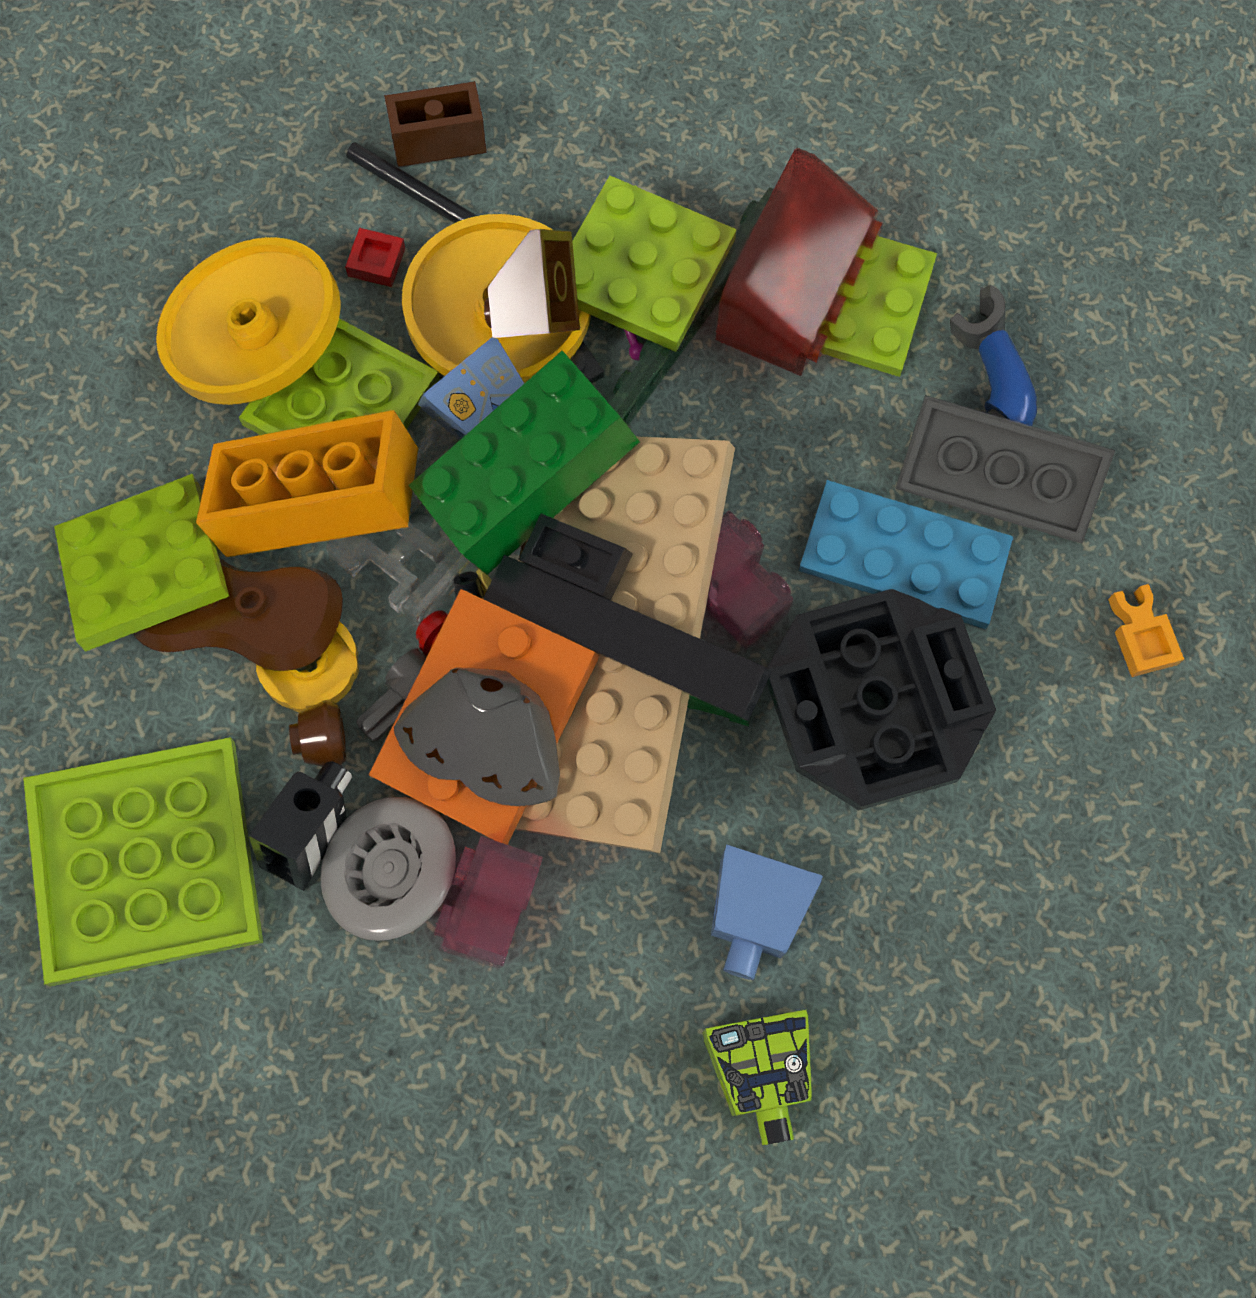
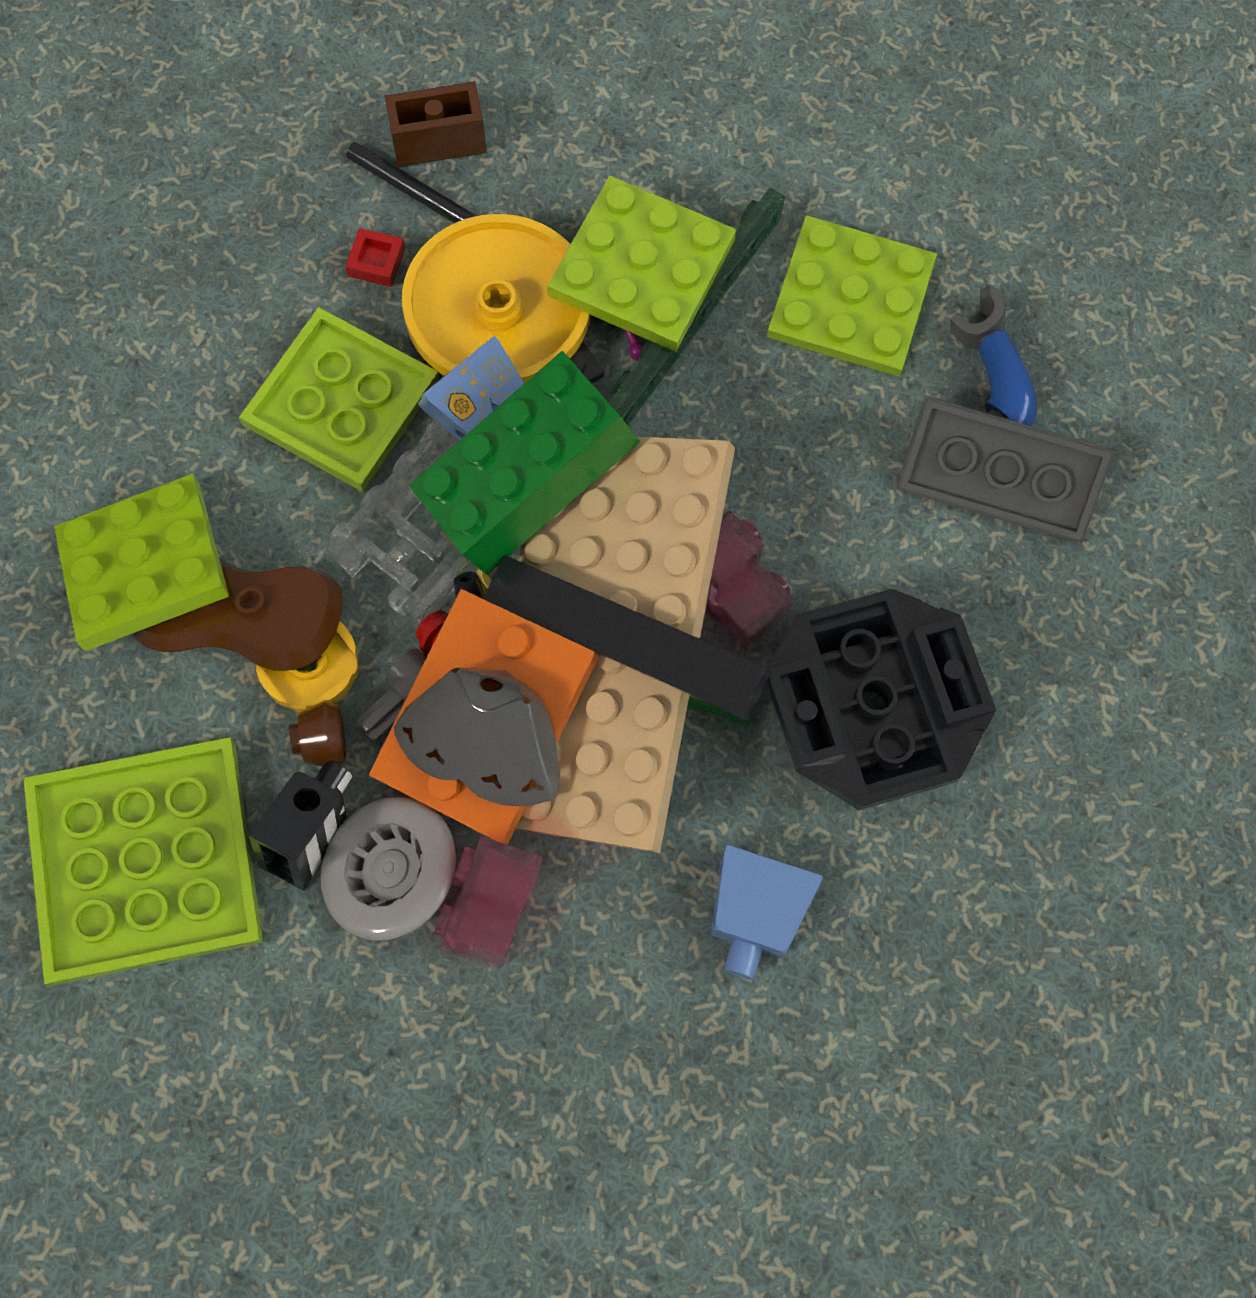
(248, 321): yellow dish -> none
(309, 484): light orange brick -> none
(535, 288): slope -> none
(576, 556): black plate -> none
(763, 1069): torso -> none
(797, 266): clear red windscreen -> none
(900, 547): dark azure plate -> none
(1144, 640): light orange plate -> none

